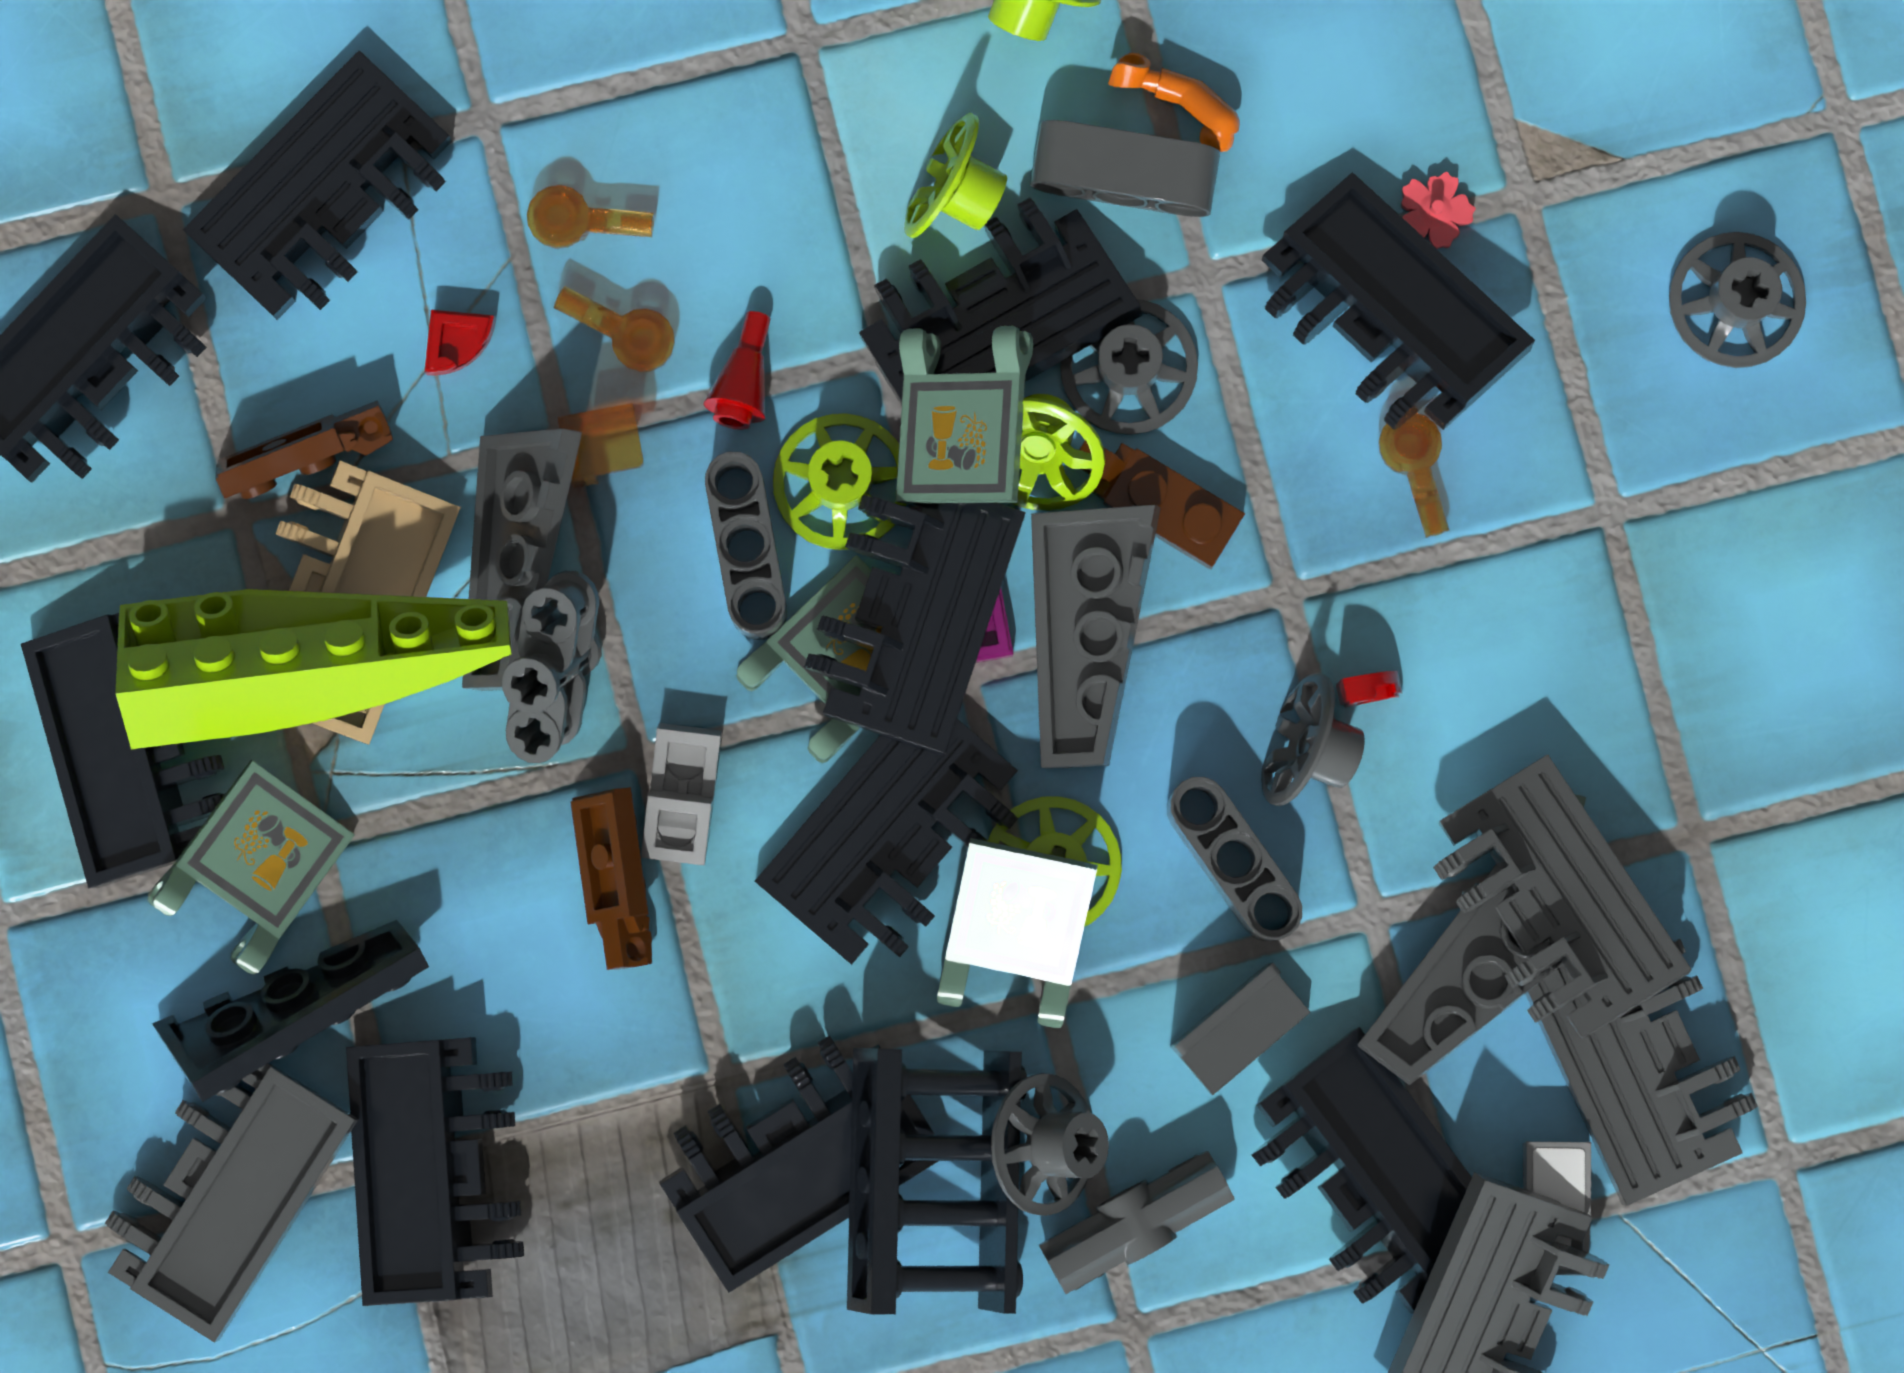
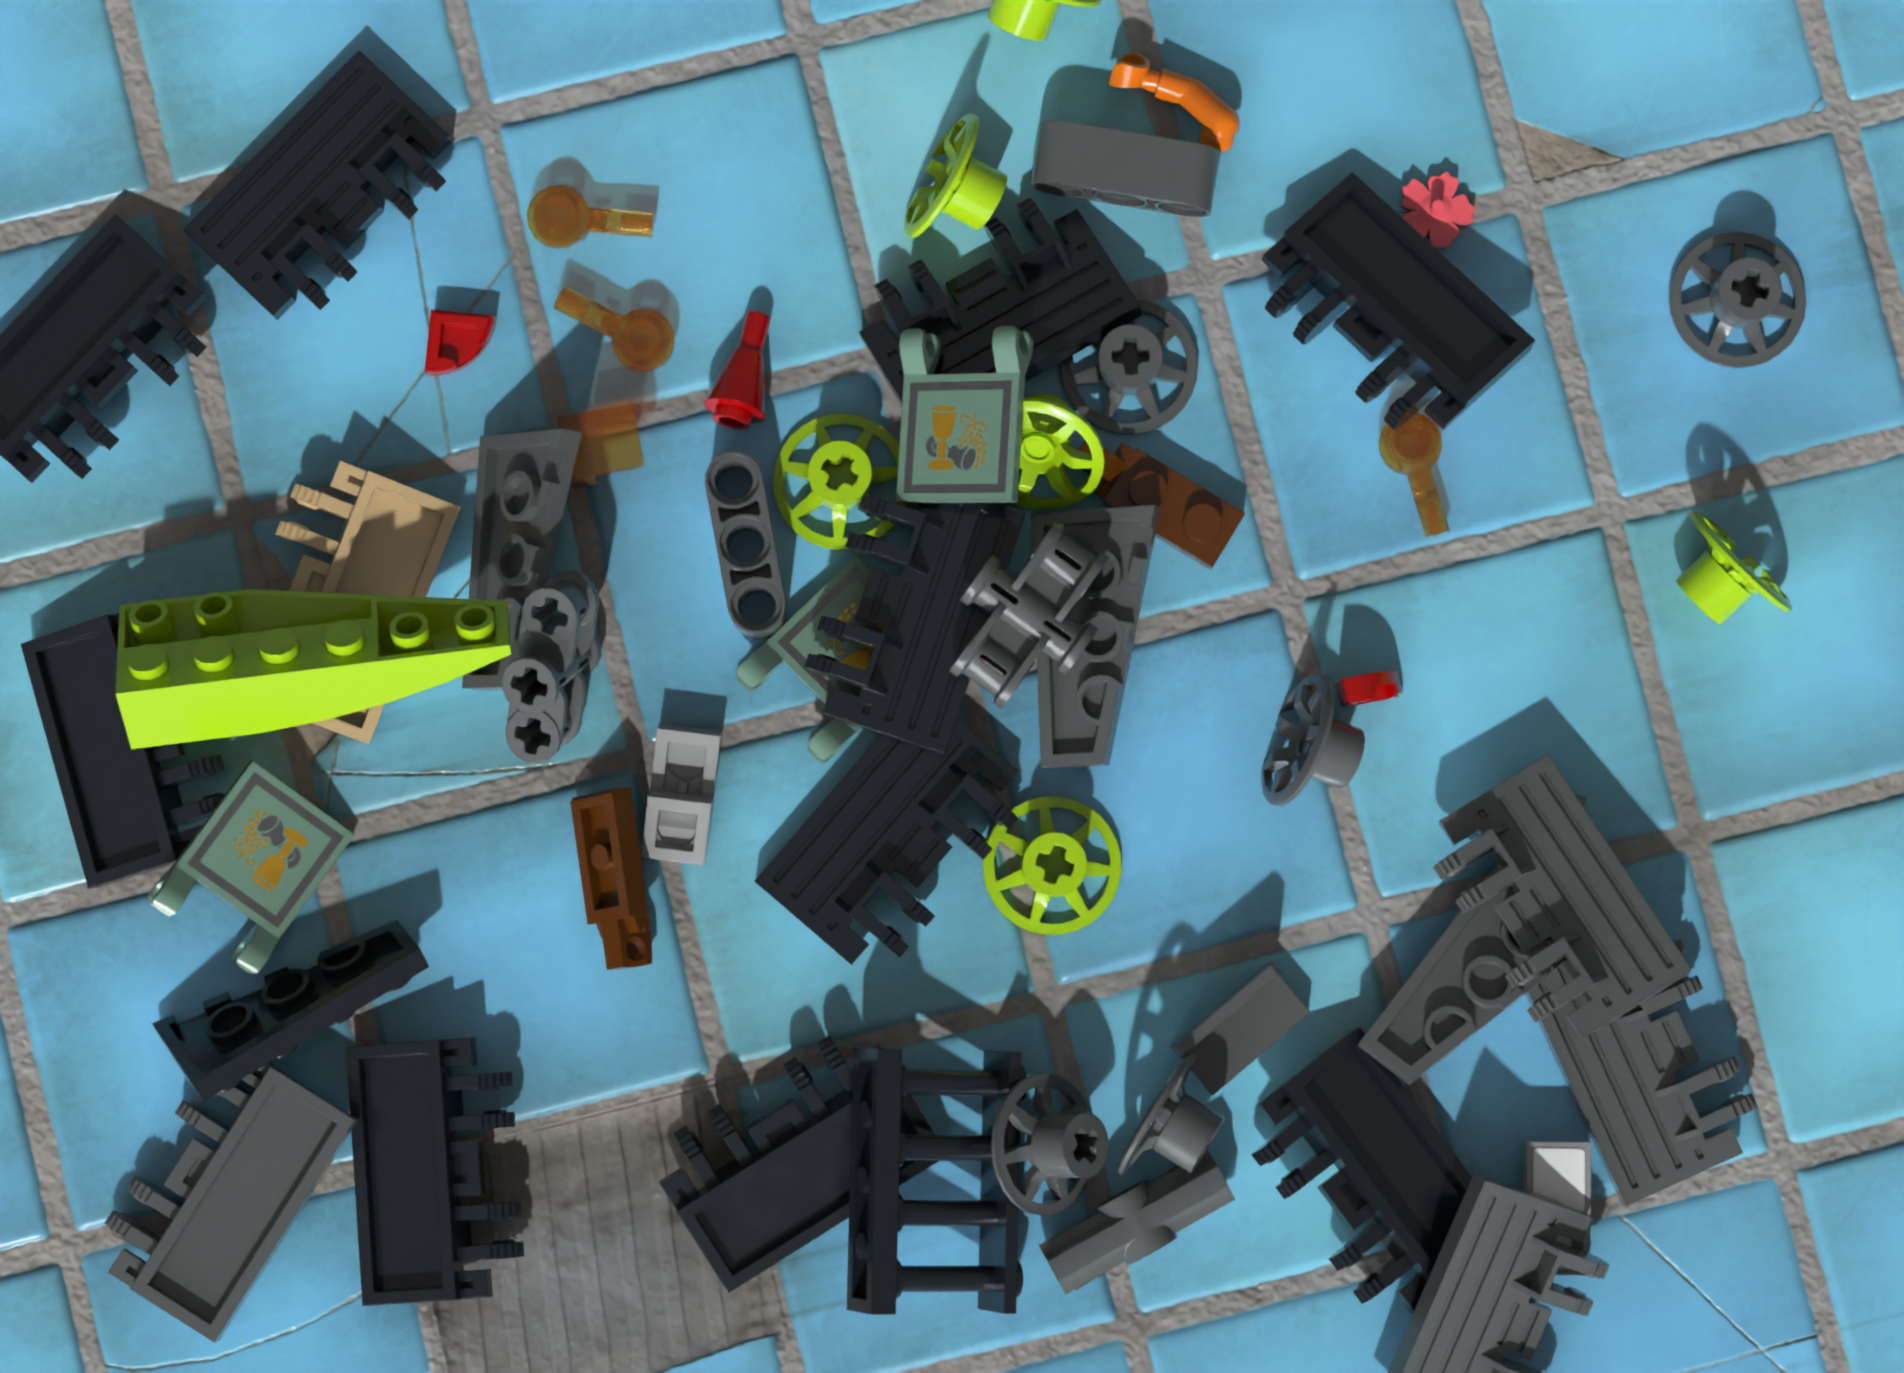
(304, 448): reddish brown hinge -> none
(1017, 631): none -> dark grey axle
(1018, 917): flag -> none
(1174, 1124): none -> dark grey wheel
(1263, 873): dark grey beam -> none
(1723, 582): none -> lime wheel

